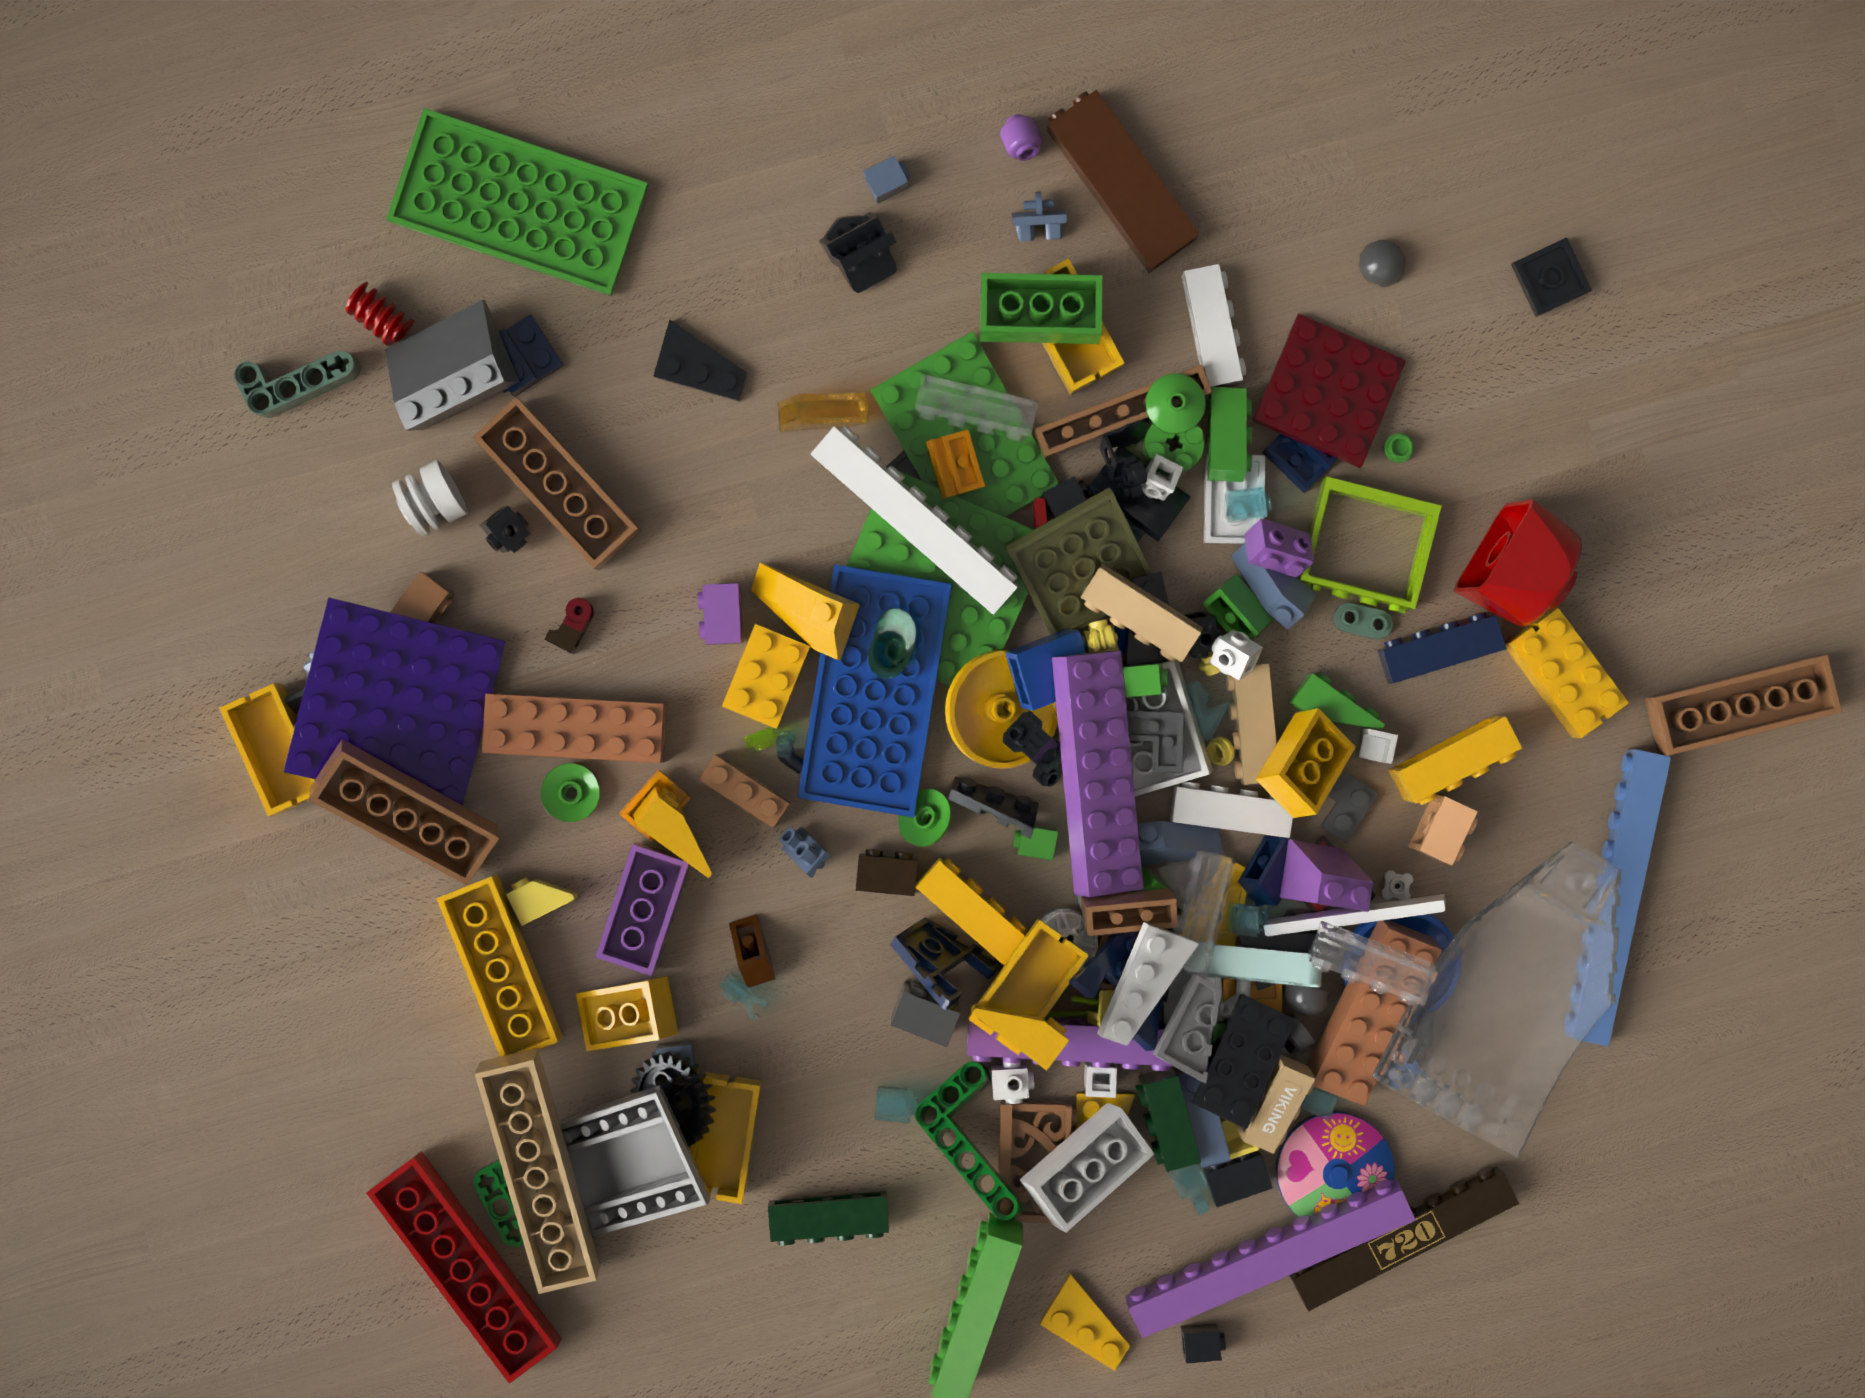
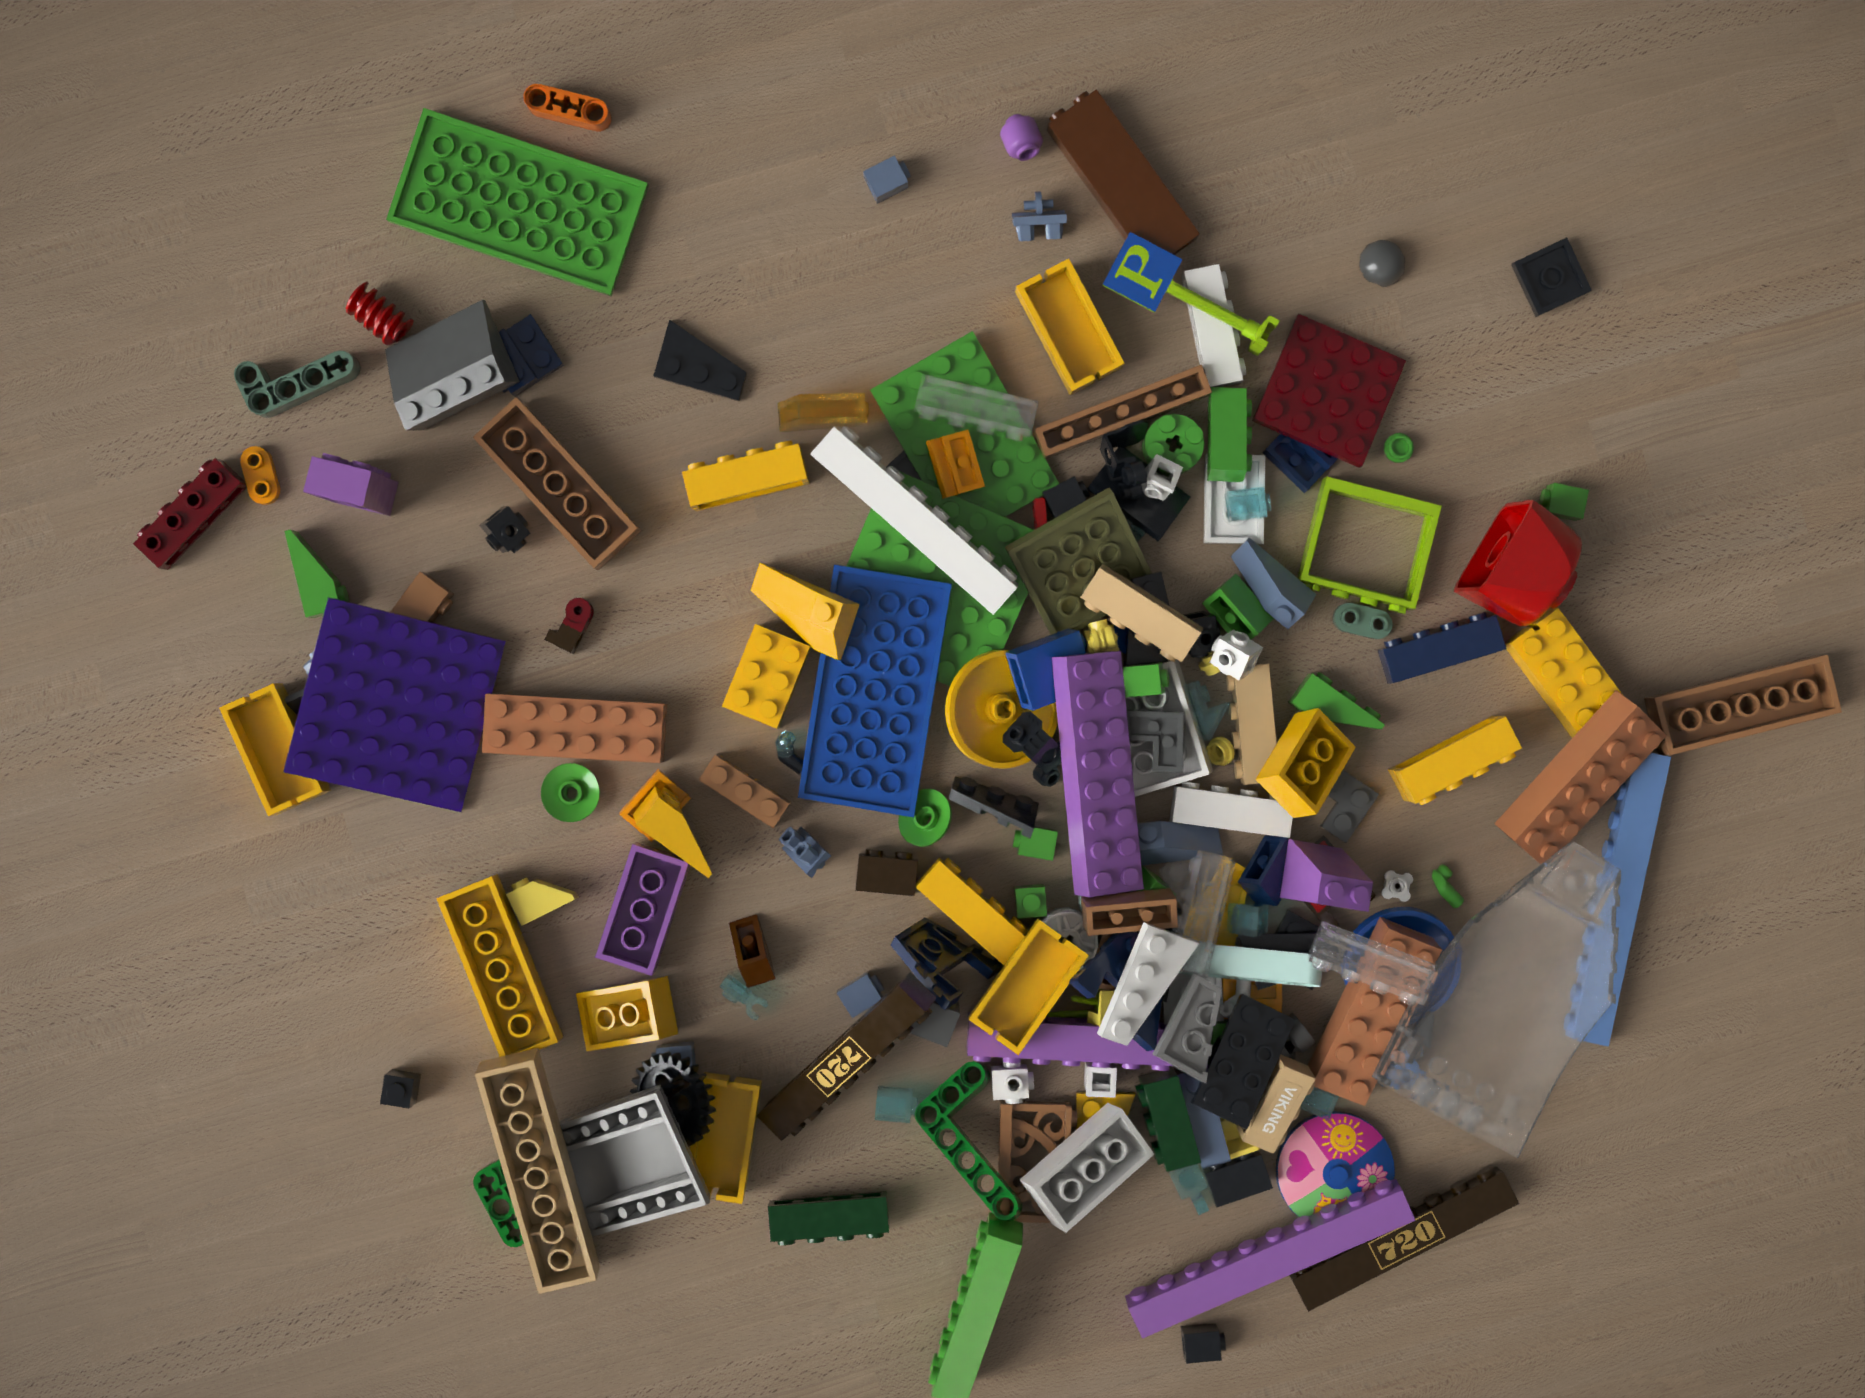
(190, 513): none -> dark red brick
(260, 474): none -> light orange plate
(313, 577): none -> bright green slope
(351, 484): none -> medium lavender brick
(400, 1088): none -> black brick
(404, 812): medium nougat brick -> none
(429, 498): white wheel -> none
(465, 1267): red brick -> none
(555, 113): none -> orange beam
(721, 614): medium lavender brick -> none
(746, 476): none -> yellow piece
(760, 739): clear neon green plate -> none
(847, 1056): none -> dark brown brick
(860, 250): black piece -> none
(861, 993): none -> sand blue brick
(893, 644): piece -> none
(1029, 1033): yellow slope -> none
(1030, 901): none -> bright green brick
(1040, 308): bright green brick -> none
(1084, 1325): yellow wing -> none
(1147, 272): none -> piece
(1172, 418): bright green dish -> none
(1279, 548): medium lavender brick -> none
(1306, 1000): dark grey hair -> none
(1345, 916): white tile -> none
(1377, 746): white panel -> none
(1444, 830): light nougat brick -> none
(1444, 888): none -> bright green arm
(1564, 501): none -> bright green brick
(1581, 778): none -> nougat brick

